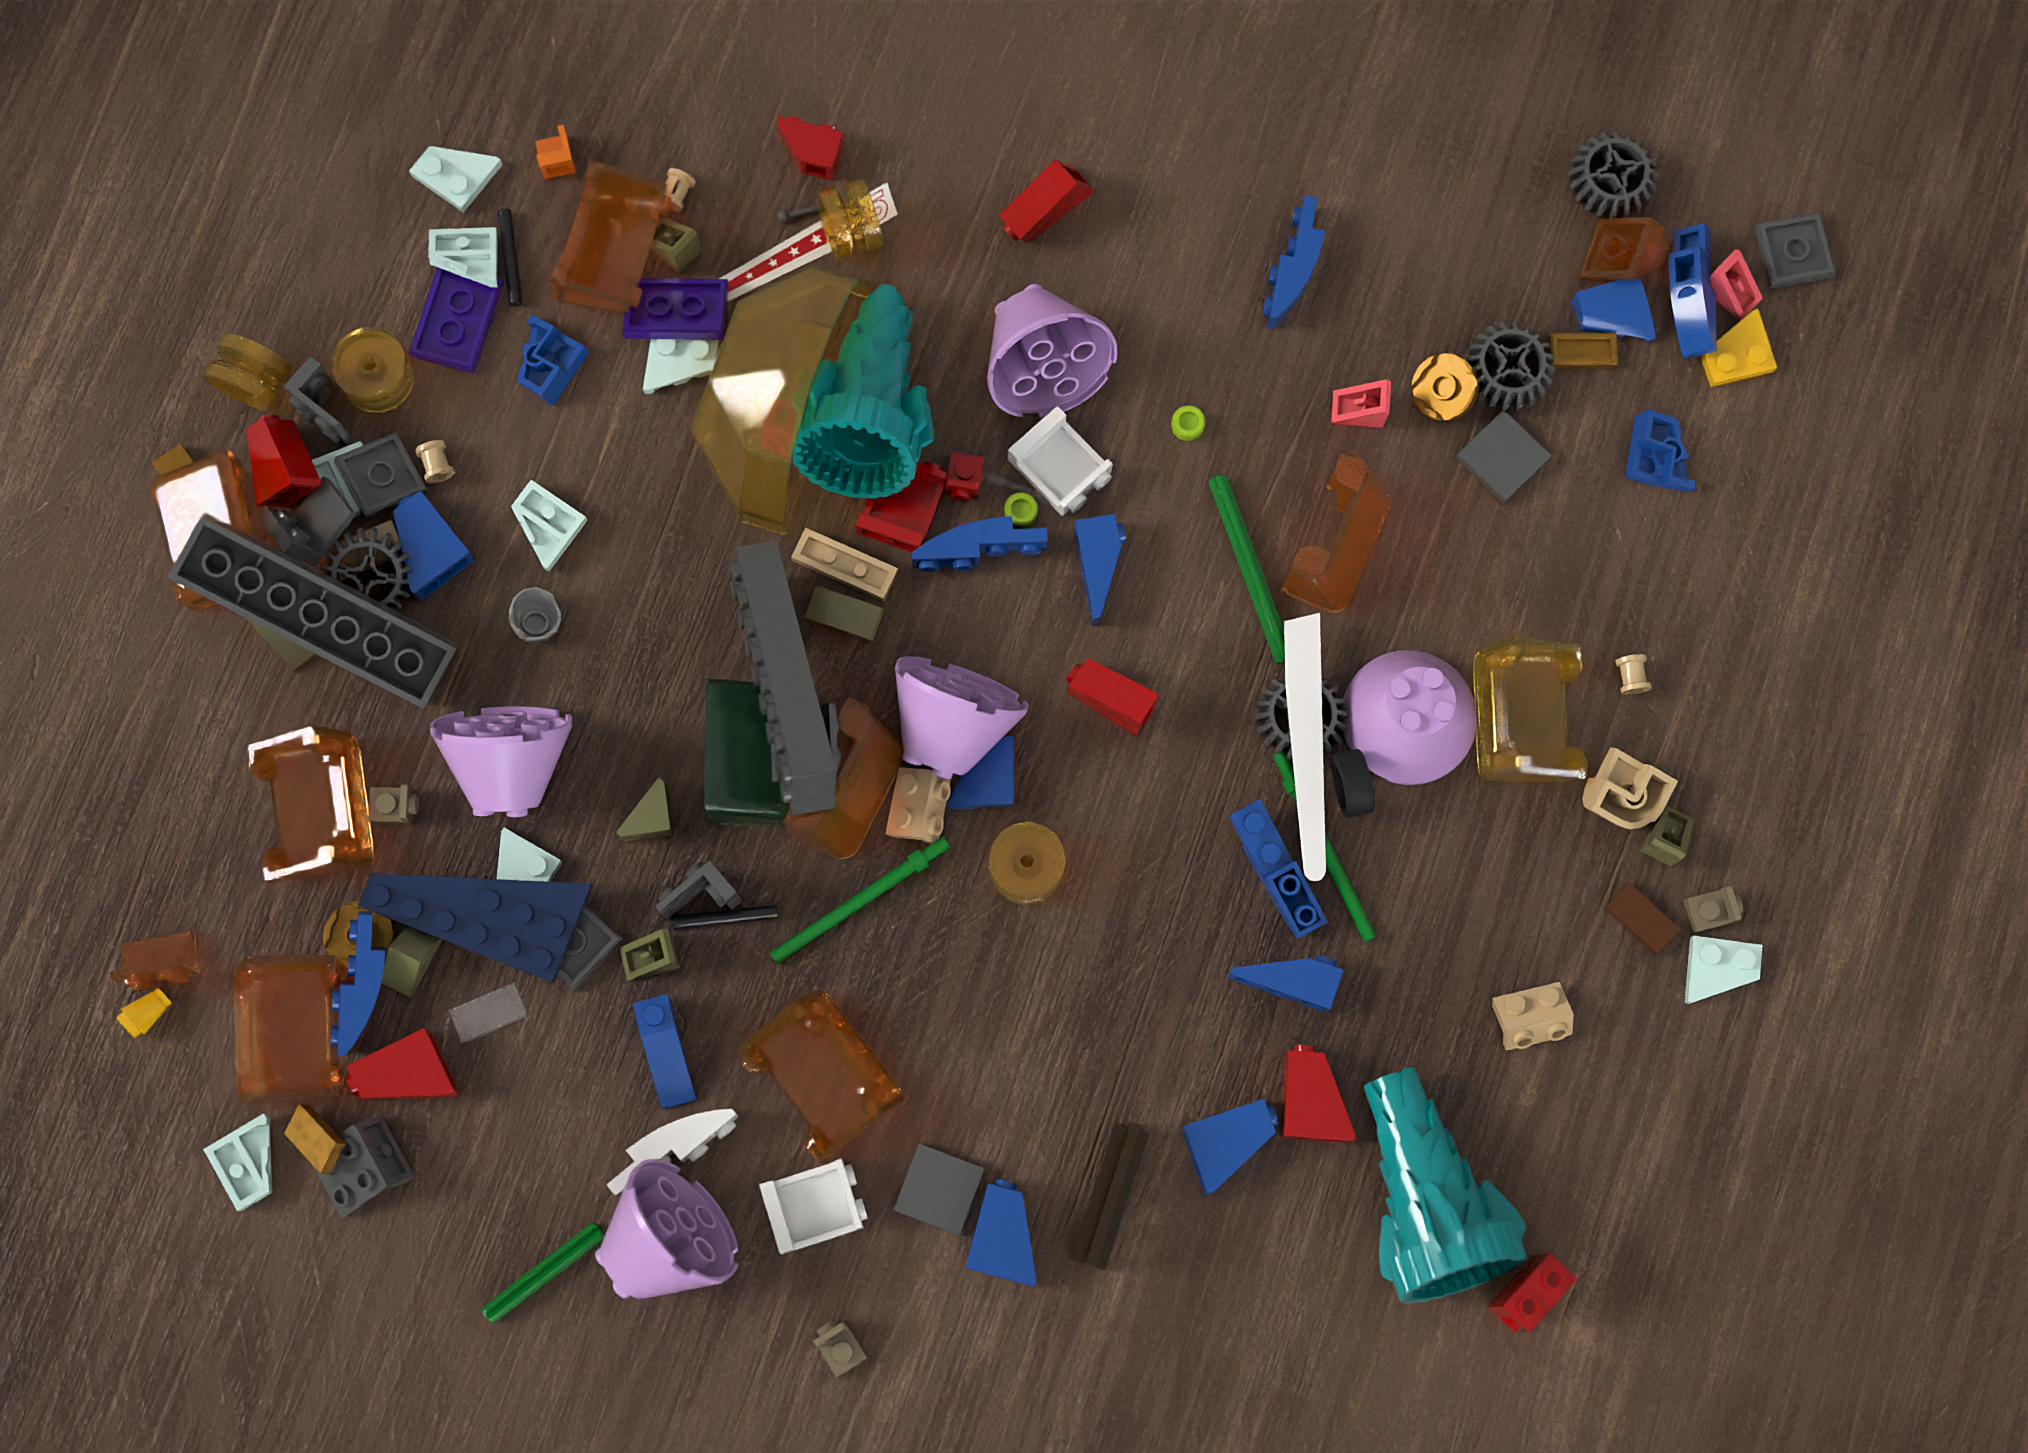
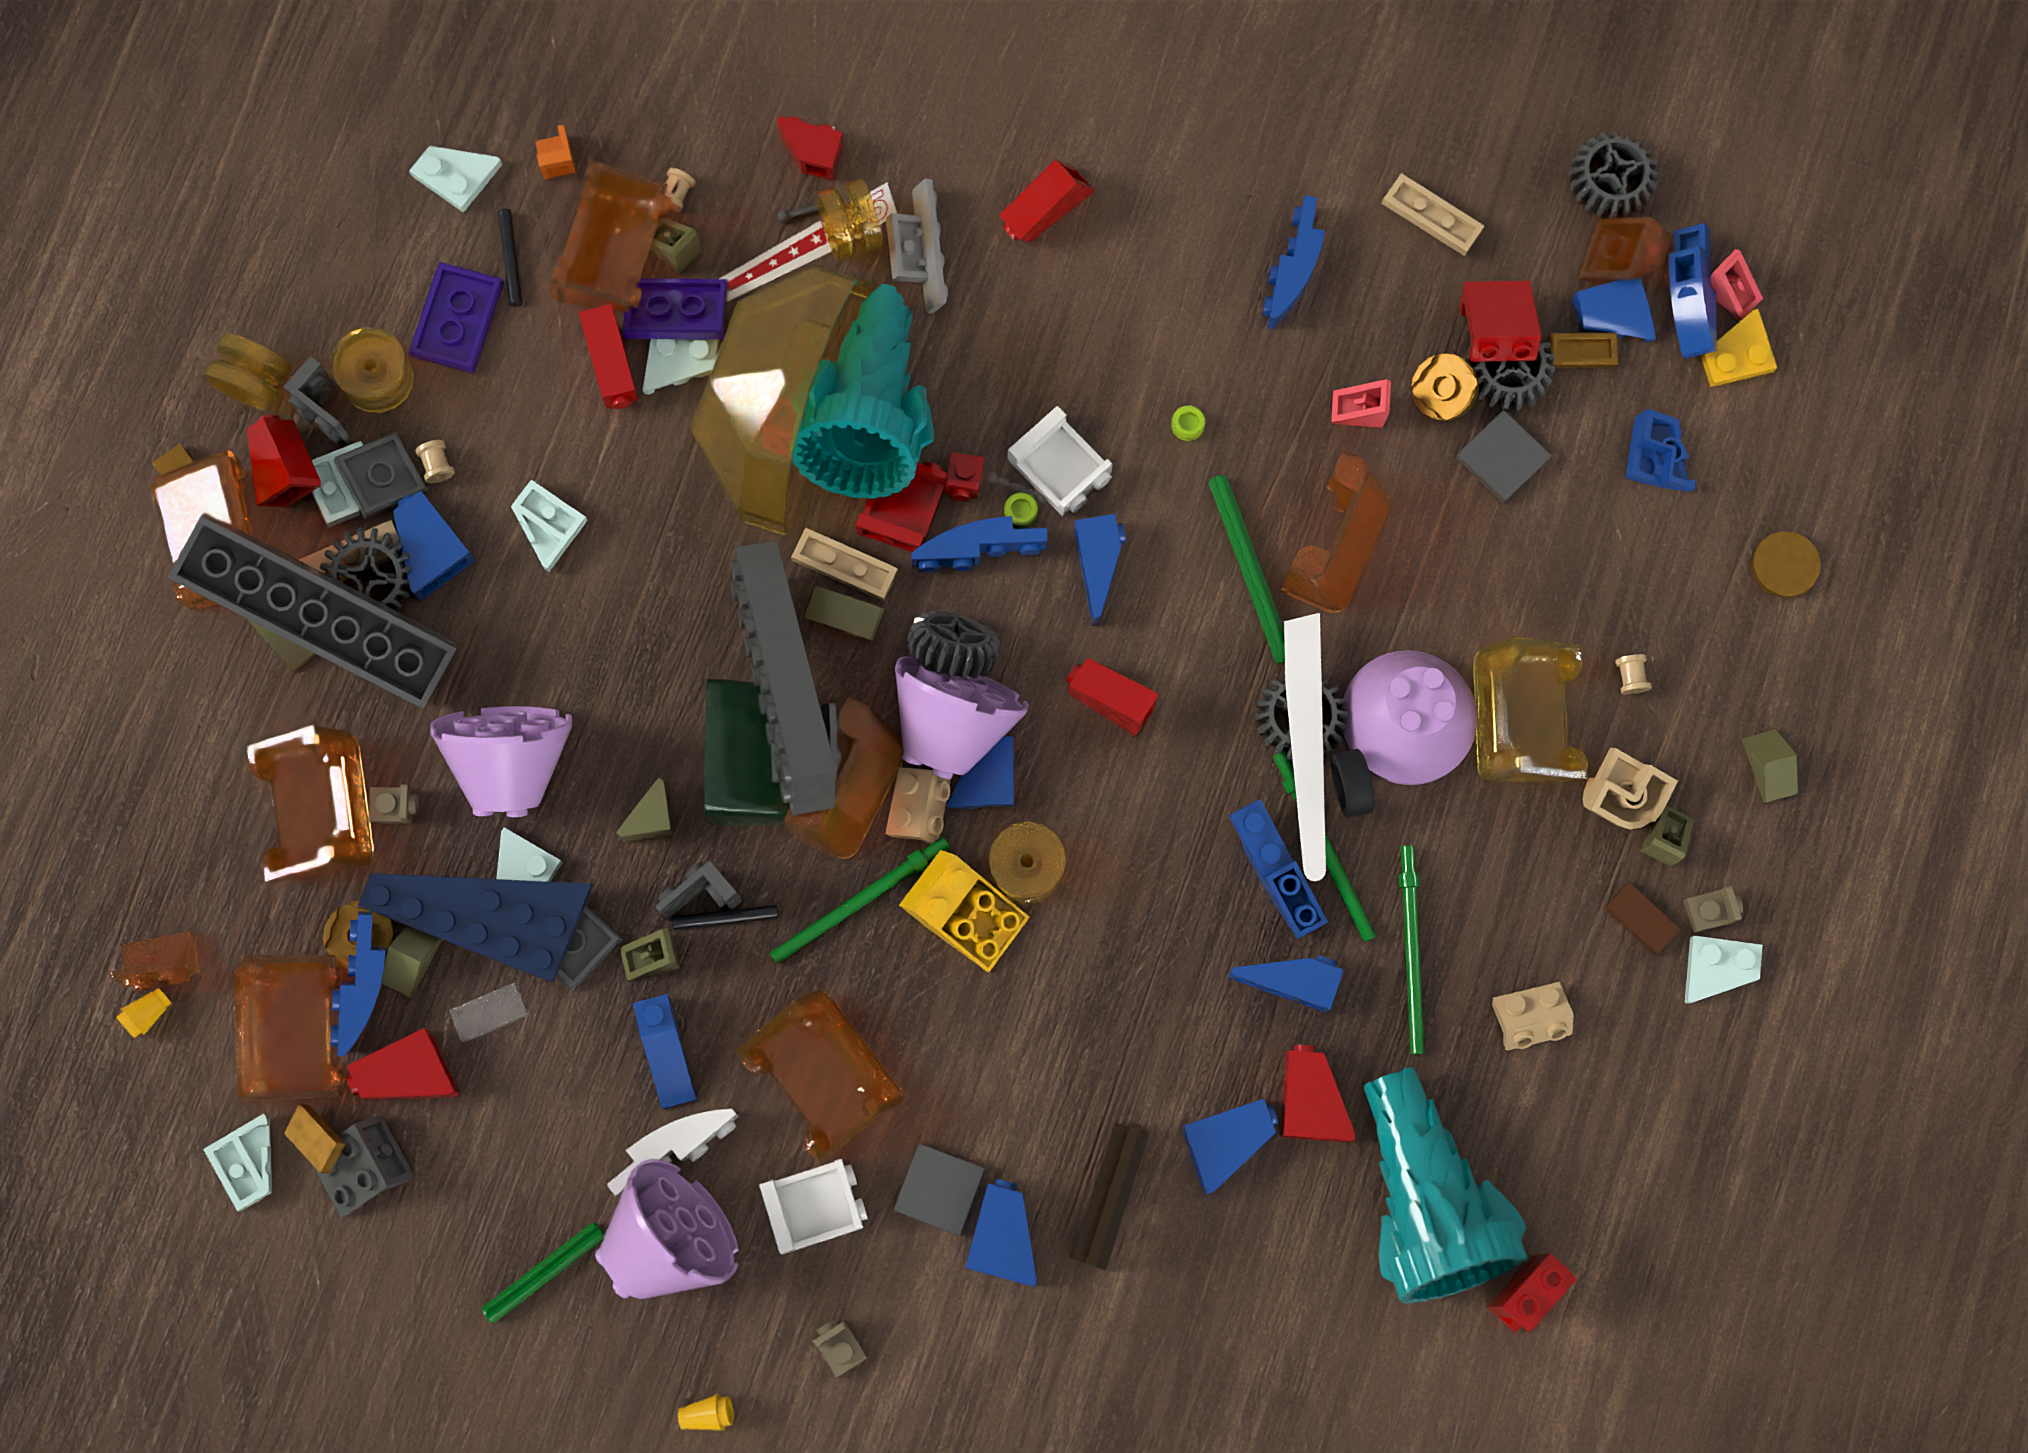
(313, 526): dark grey bracket -> none
(466, 253): light aqua wing -> none
(534, 615): light grey hair -> none
(549, 361): blue slope -> none
(609, 356): none -> red slope
(707, 1414): none -> yellow cone
(916, 246): none -> light grey bracket
(953, 644): none -> dark grey gear
(964, 910): none -> yellow slope
(1046, 354): lavender cone -> none
(1409, 882): none -> green bar
(1432, 214): none -> tan plate
(1501, 320): none -> red panel
(1772, 765): none -> olive slope
(1785, 564): none -> pearl gold tile
(1794, 250): dark grey tile -> none

